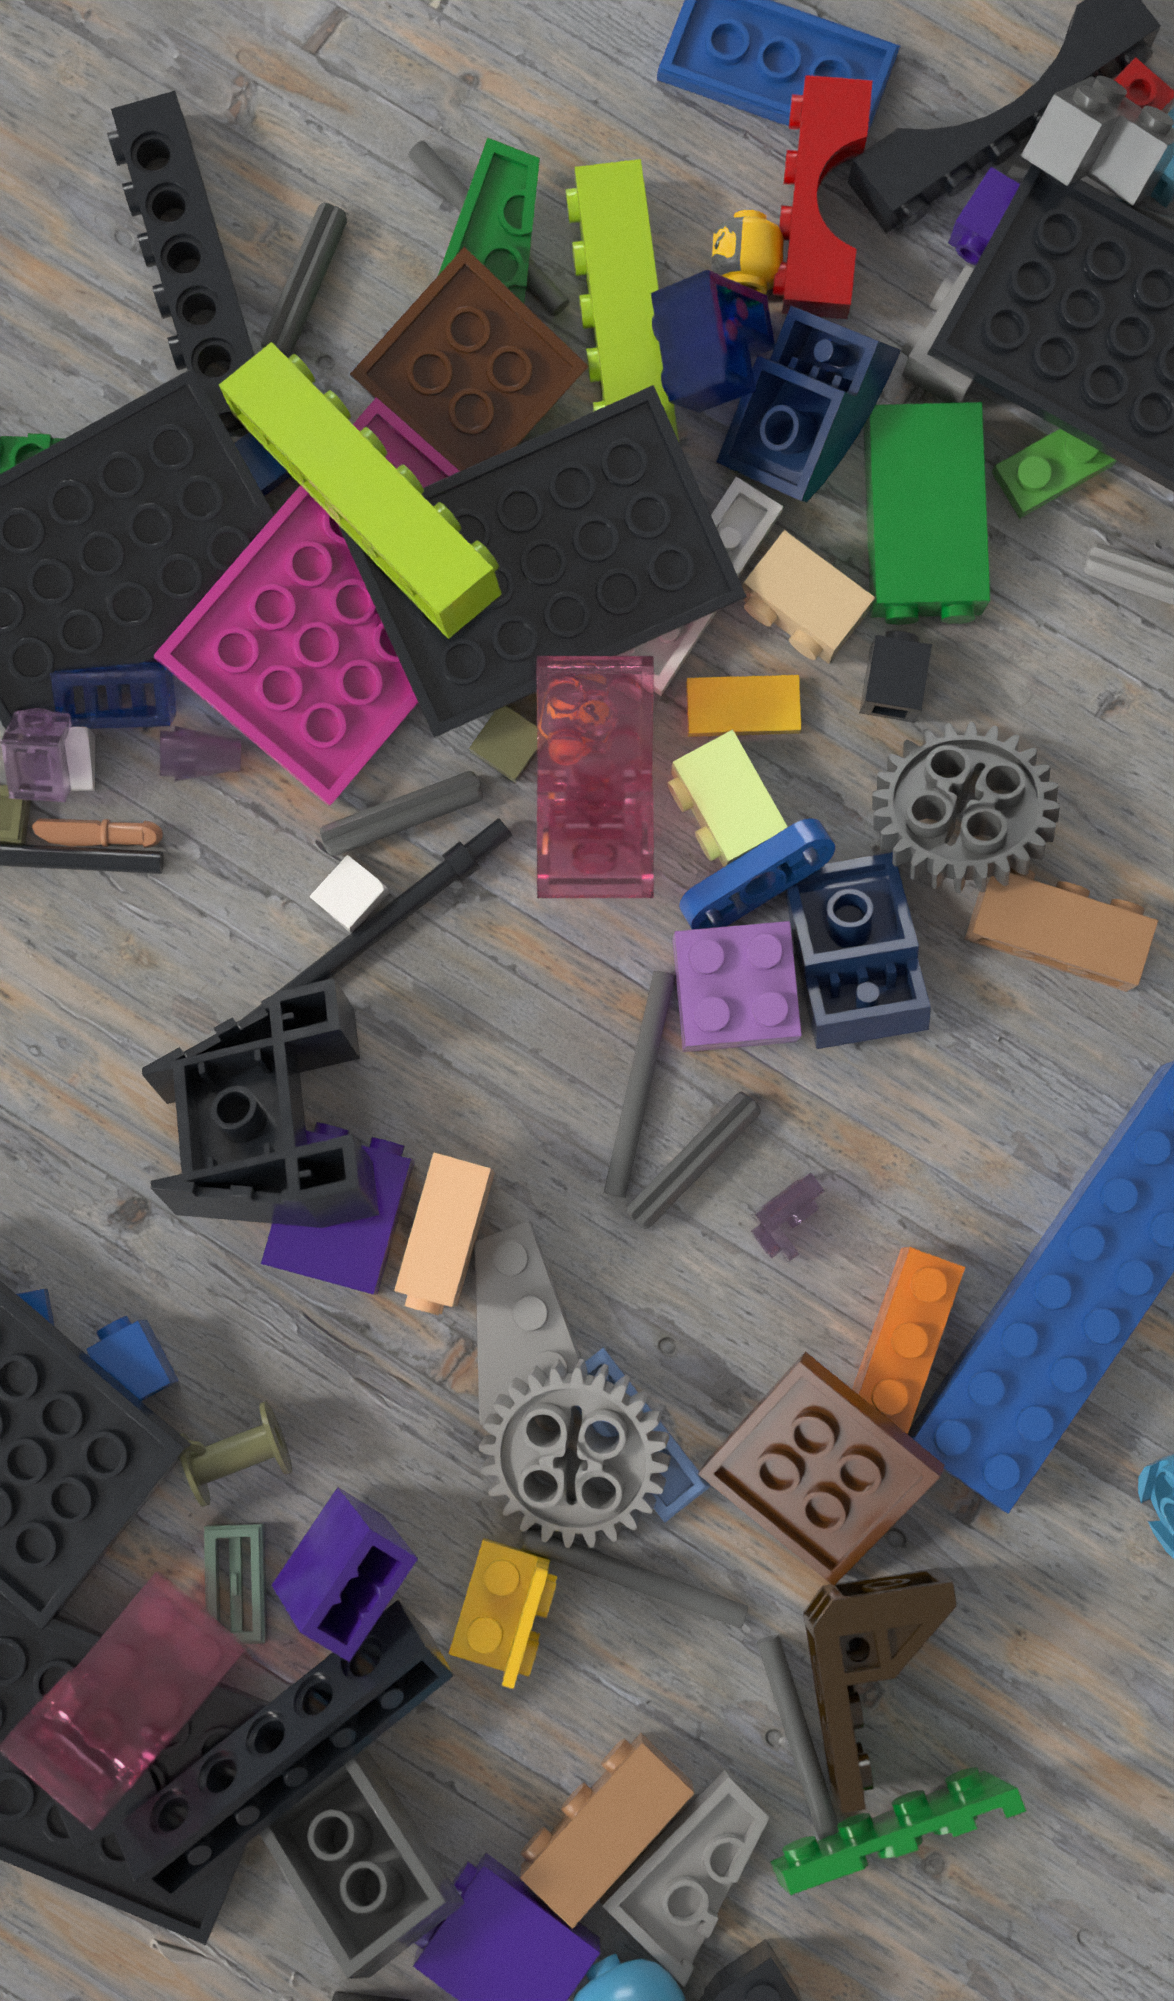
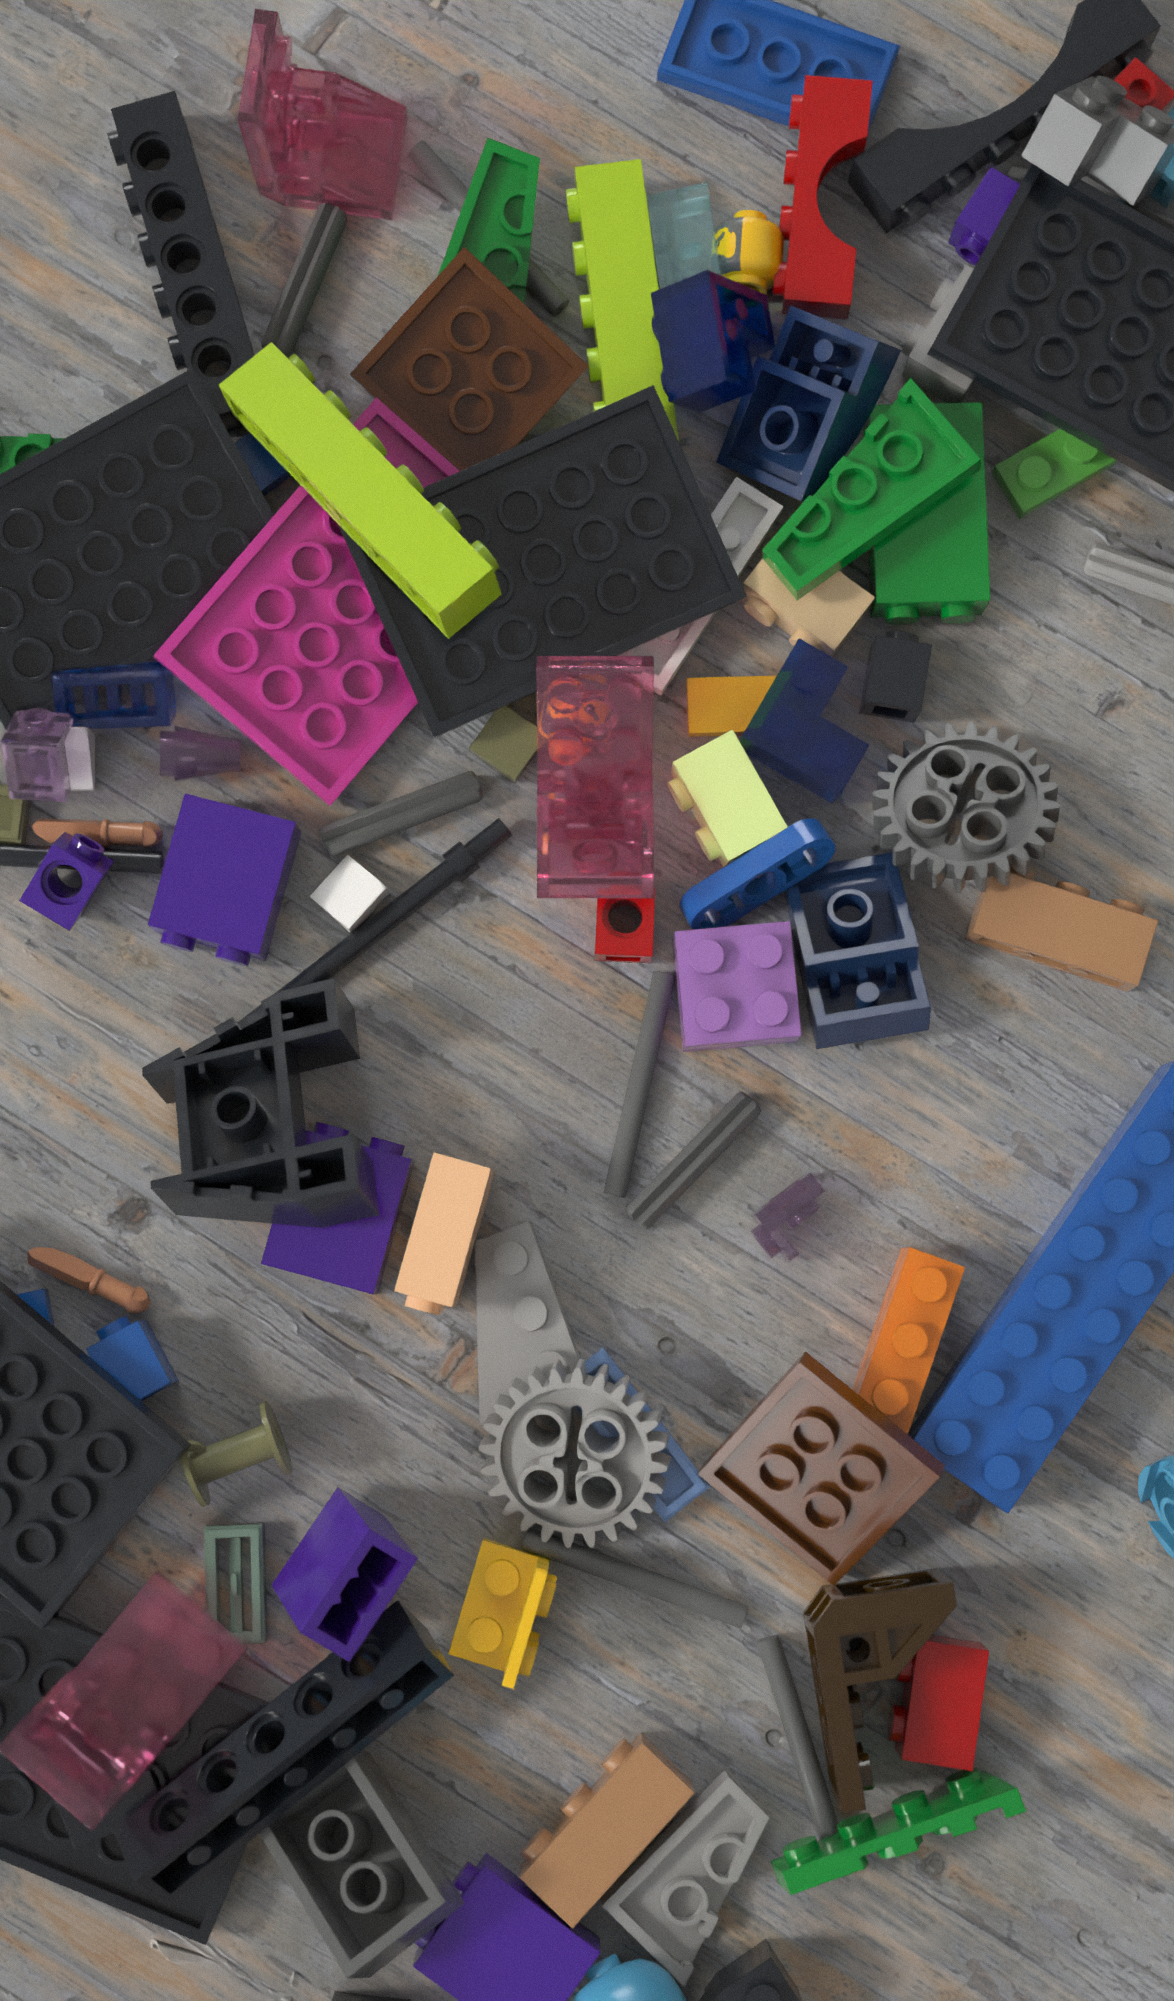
(54, 898): none -> dark purple brick
(87, 1277): none -> nougat piece
(224, 880): none -> dark purple brick
(316, 131): none -> clear pink bracket
(625, 947): none -> red brick
(683, 233): none -> clear light blue hinge
(793, 735): none -> clear blue brick
(885, 481): none -> green wing
(940, 1703): none -> red brick

